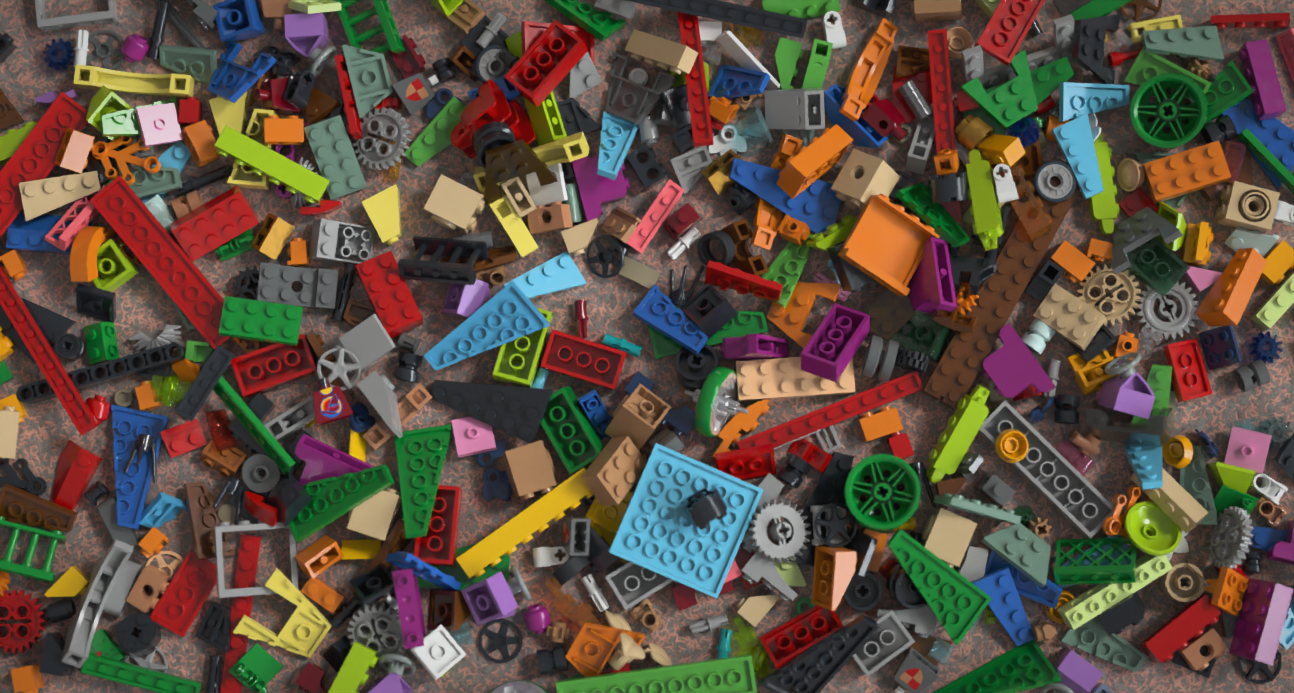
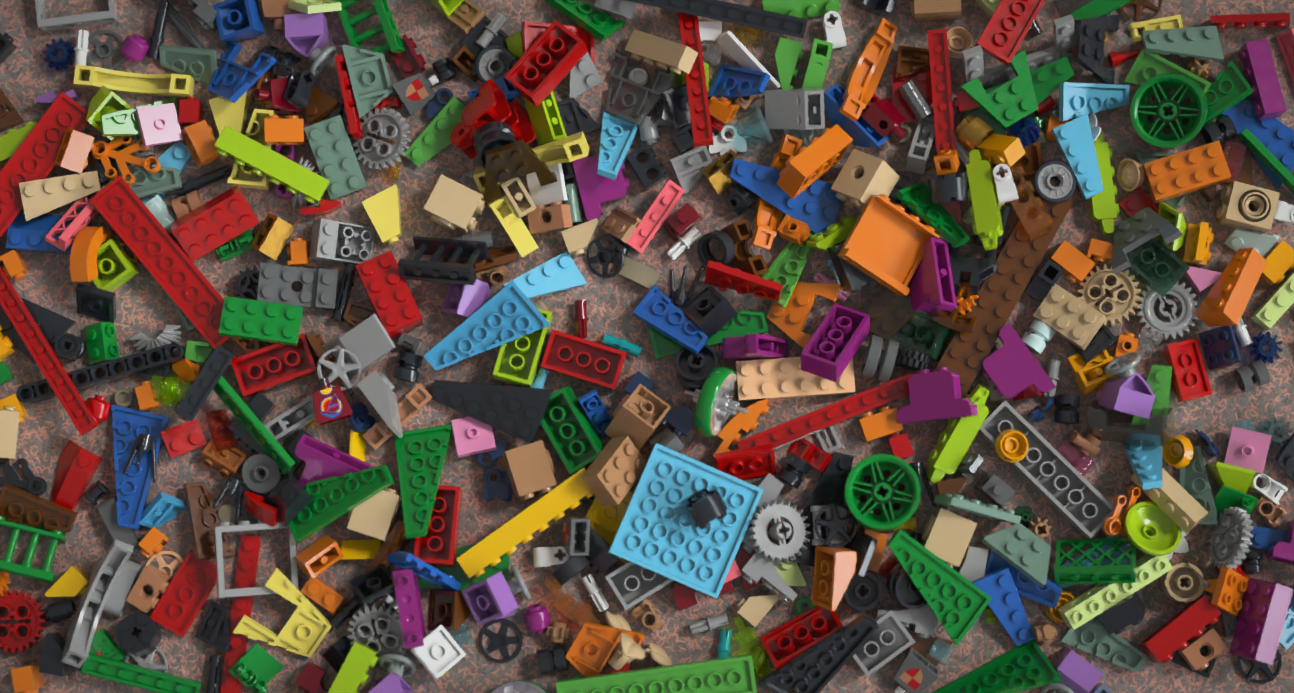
(935, 398): none -> magenta brick
(1242, 333): none -> white axle

